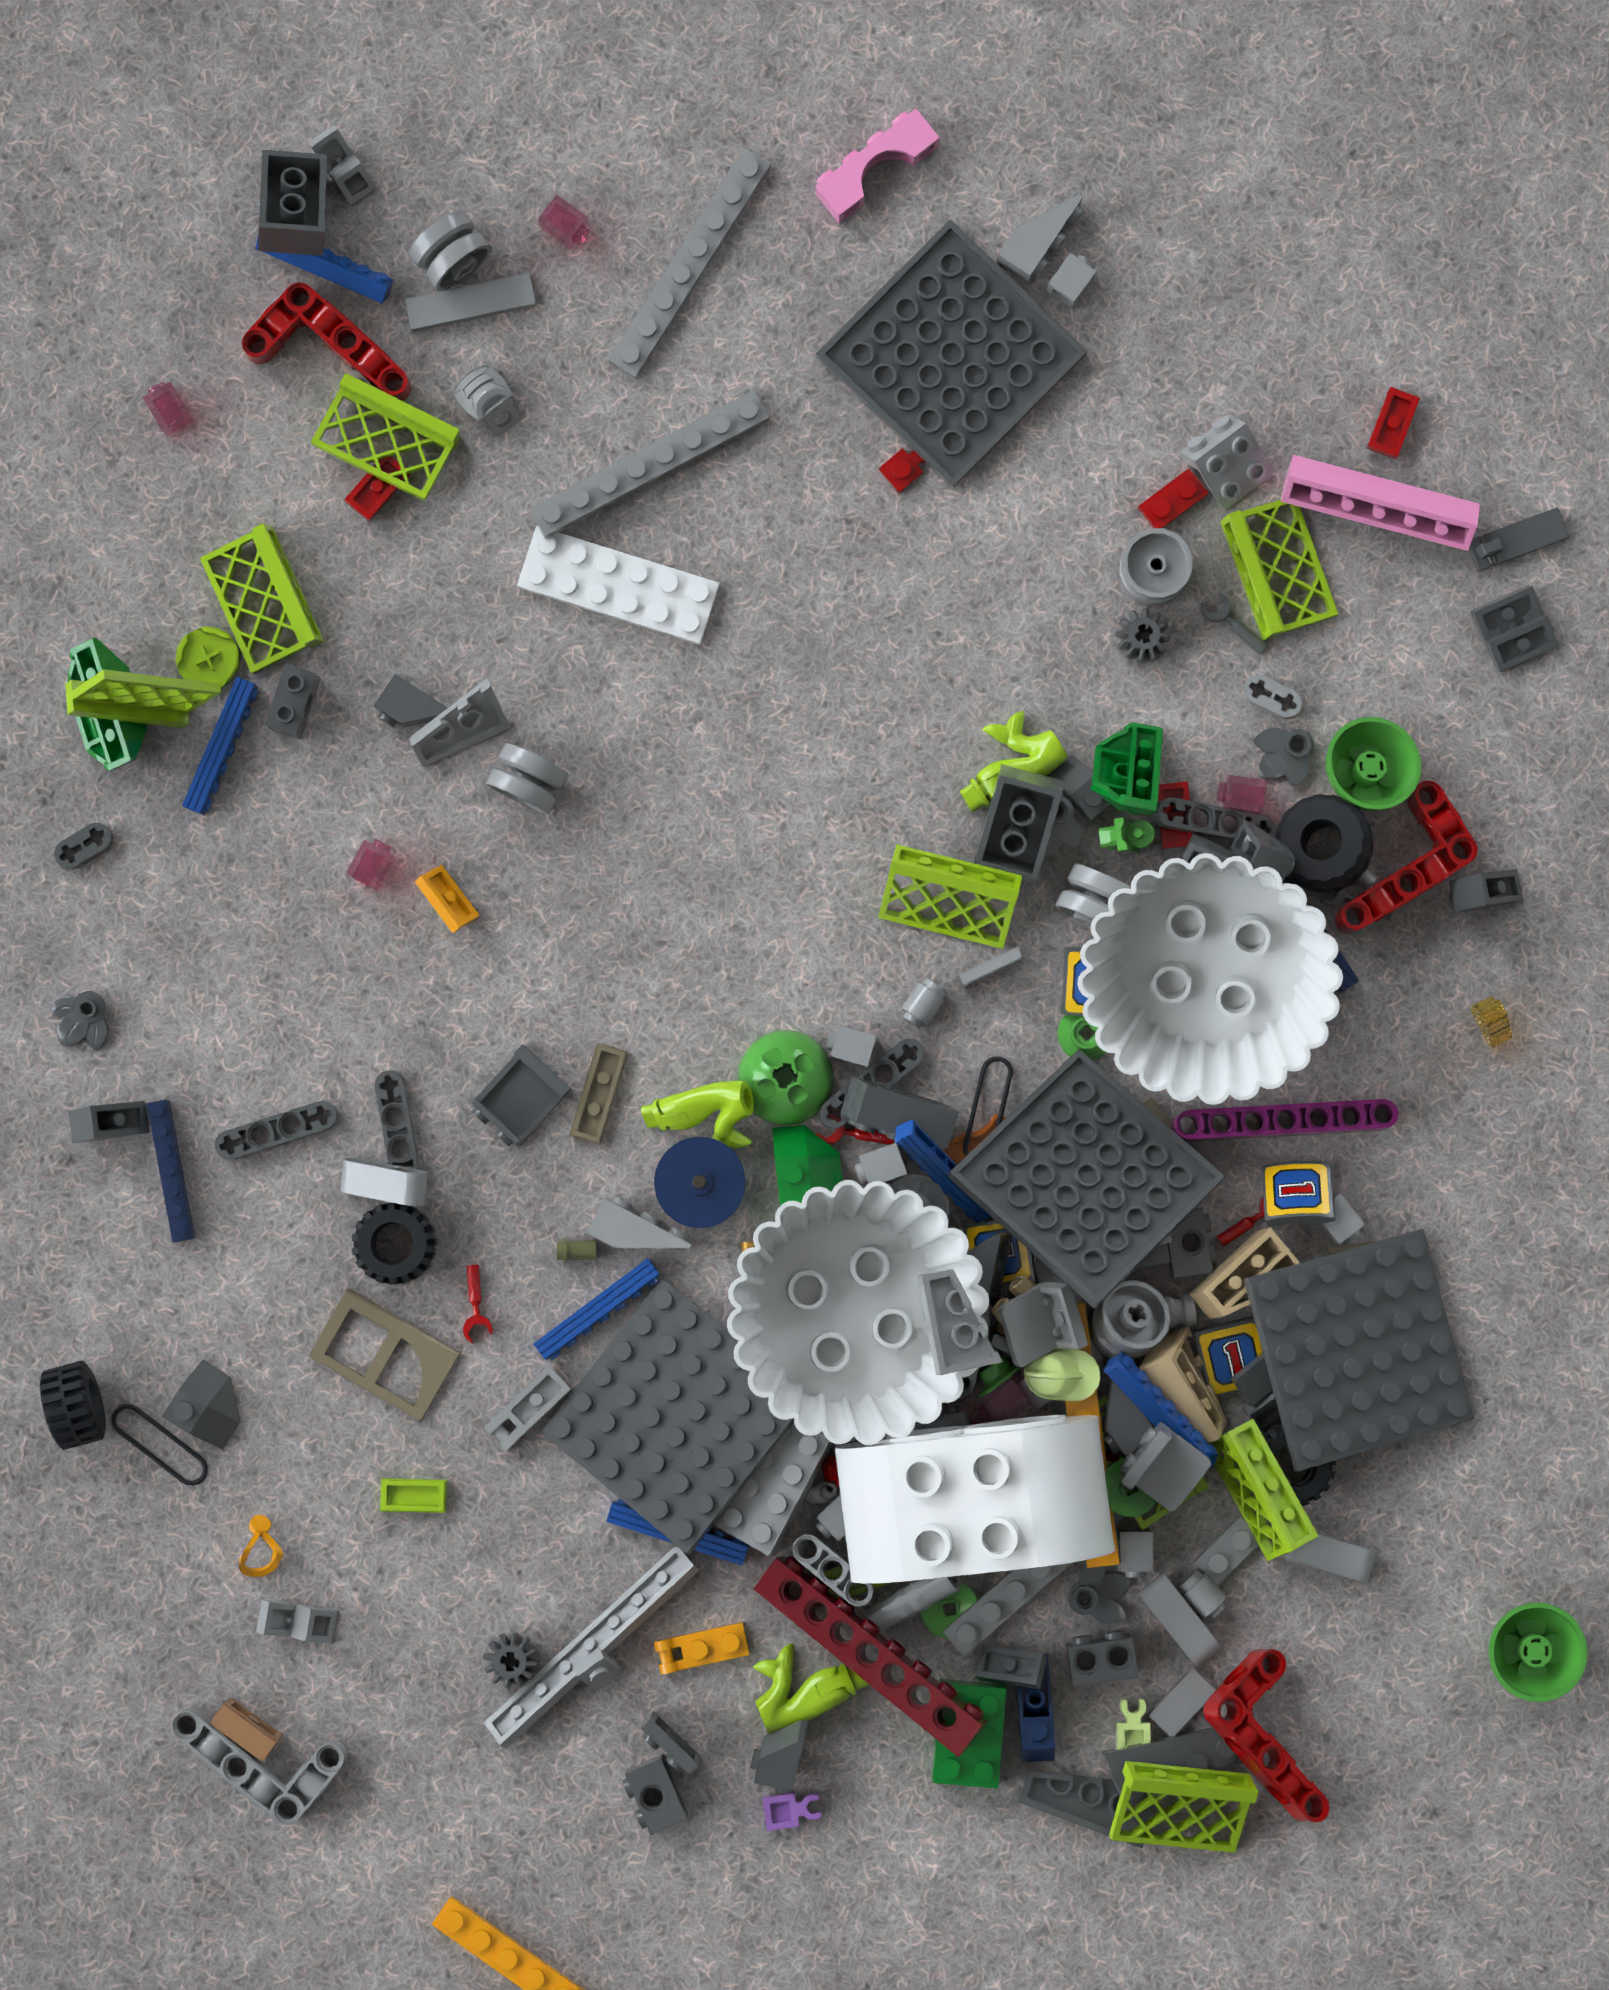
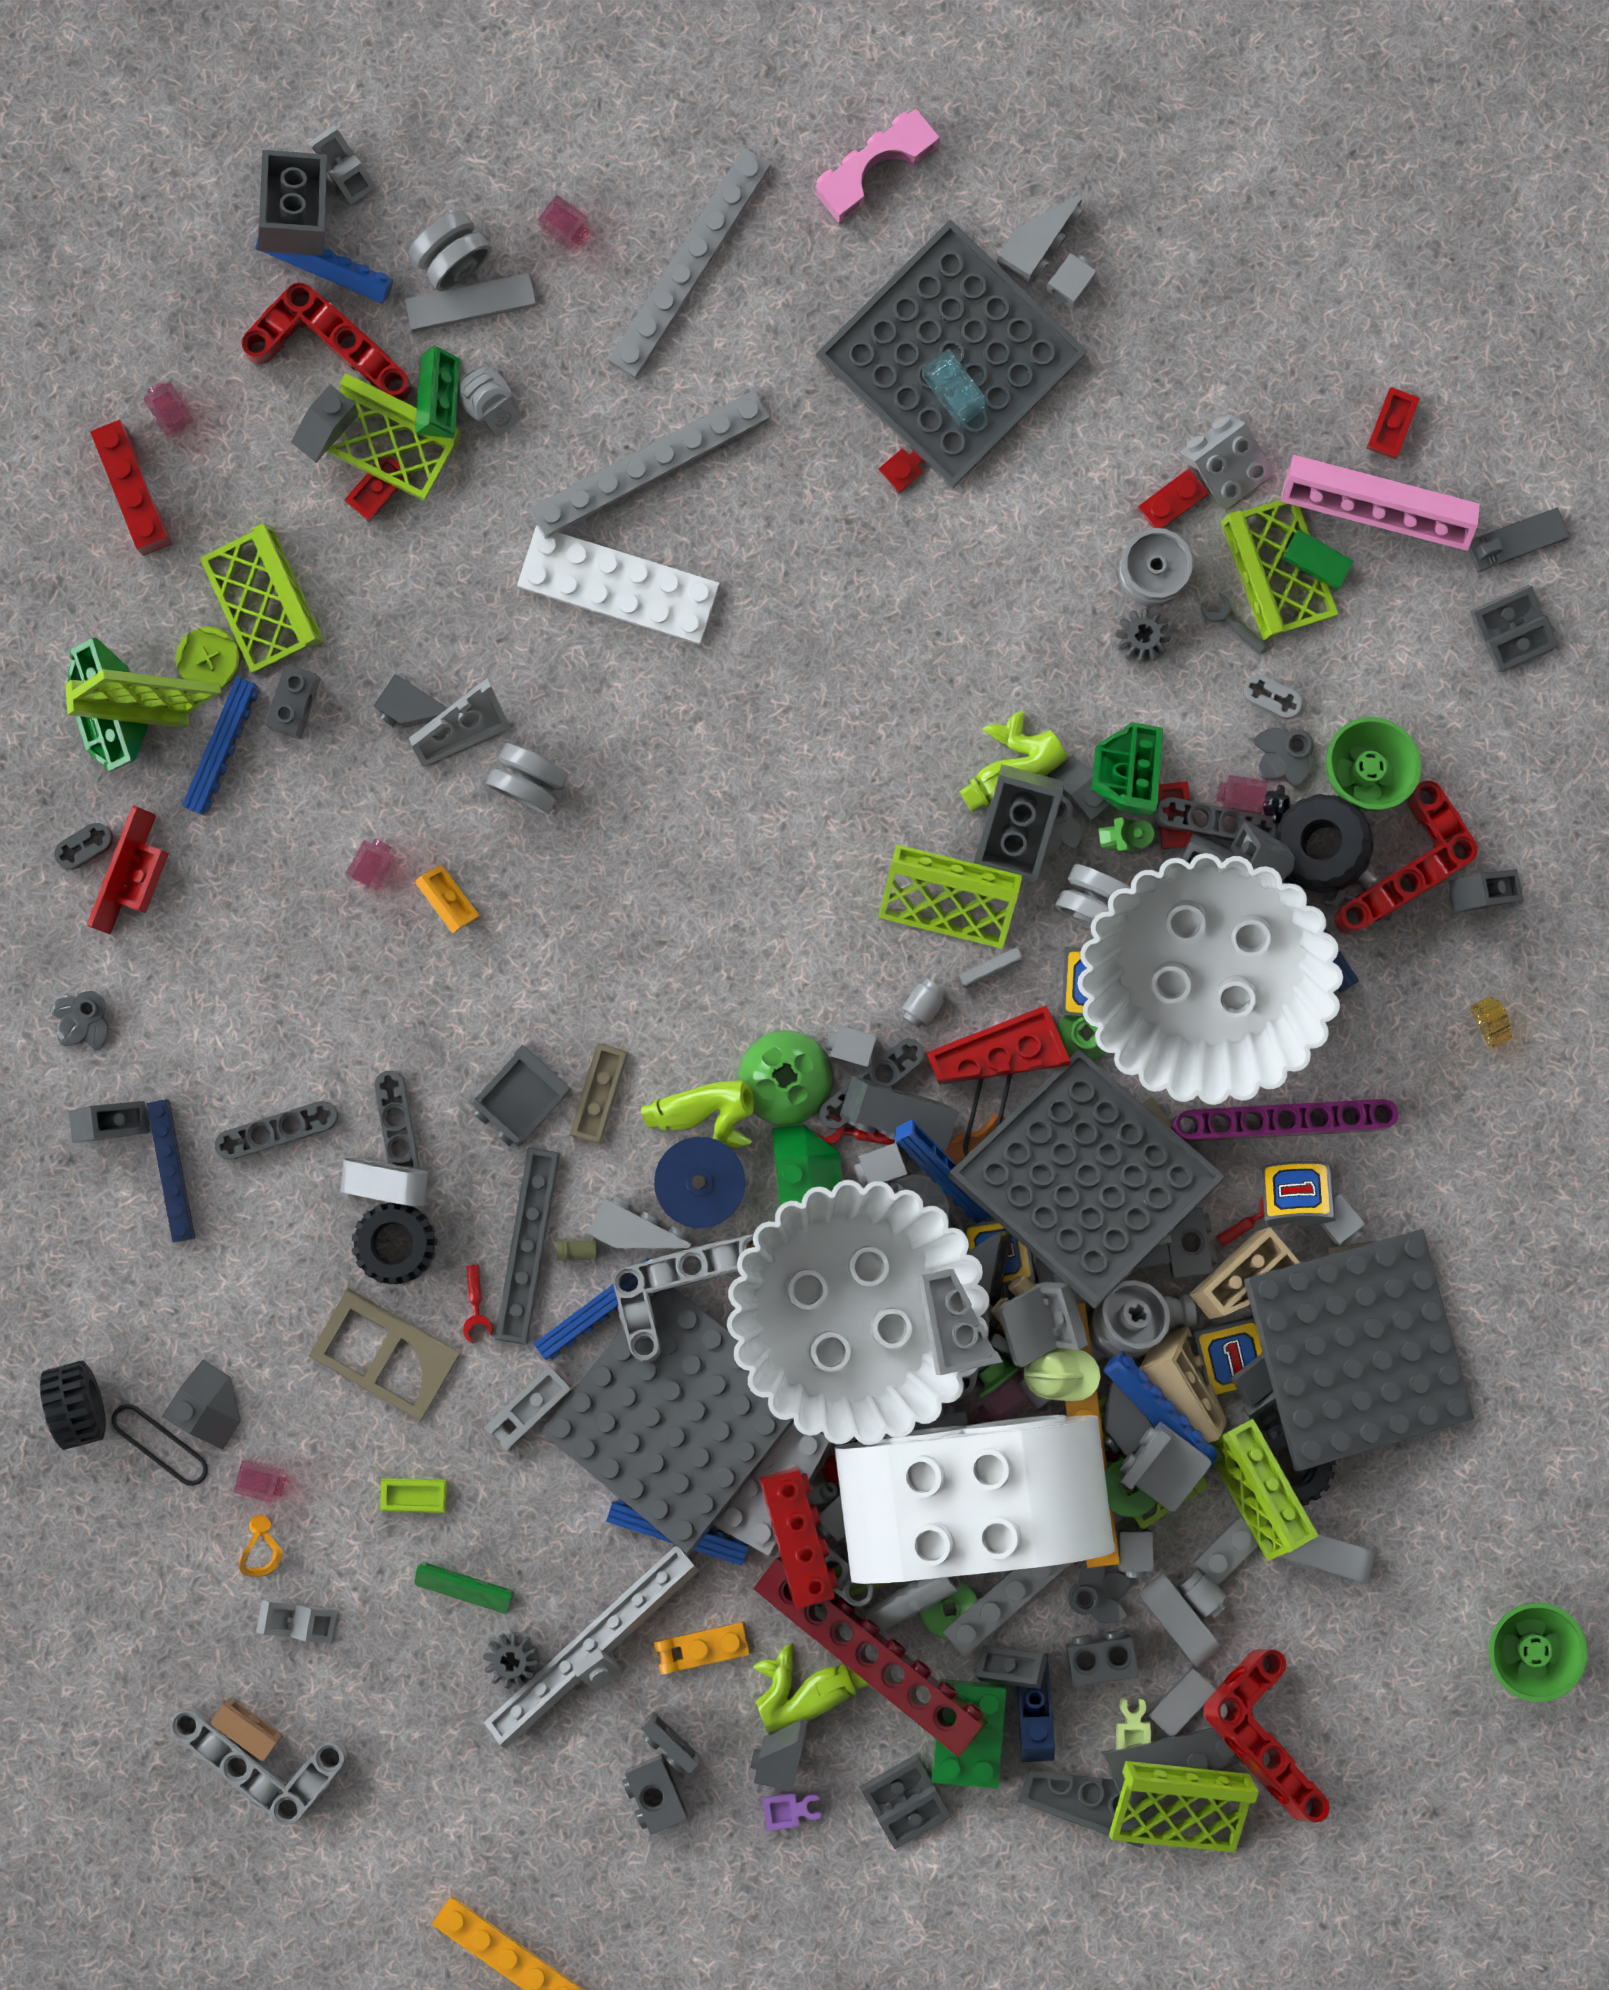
(130, 487): none -> red arch
(131, 873): none -> red bracket
(260, 1481): none -> clear pink brick
(324, 423): none -> dark grey slope
(437, 393): none -> green slope
(463, 1587): none -> green slope
(527, 1246): none -> dark grey tile
(669, 1273): none -> light grey beam
(797, 1537): none -> red brick
(905, 1801): none -> dark grey slope
(954, 387): none -> clear light blue brick
(1007, 1048): none -> red wing
(1276, 803): none -> black plate
(1317, 559): none -> green tile

